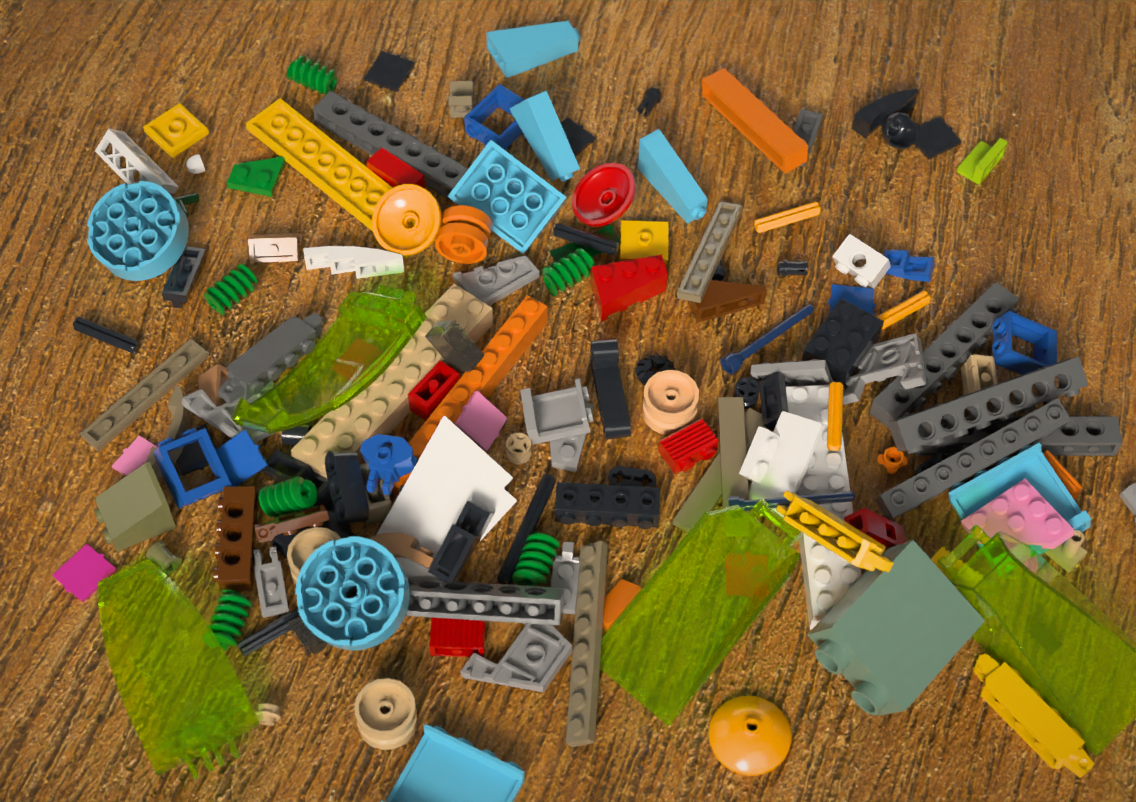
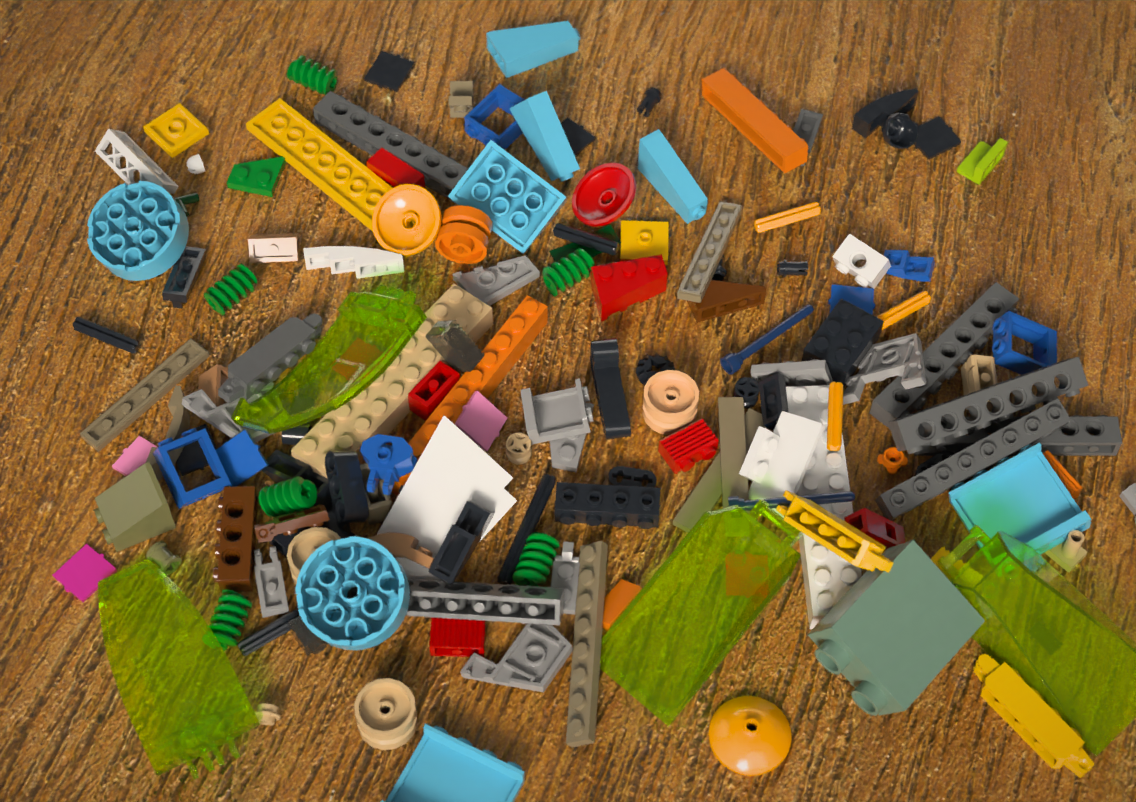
(1023, 516): bright pink plate -> none

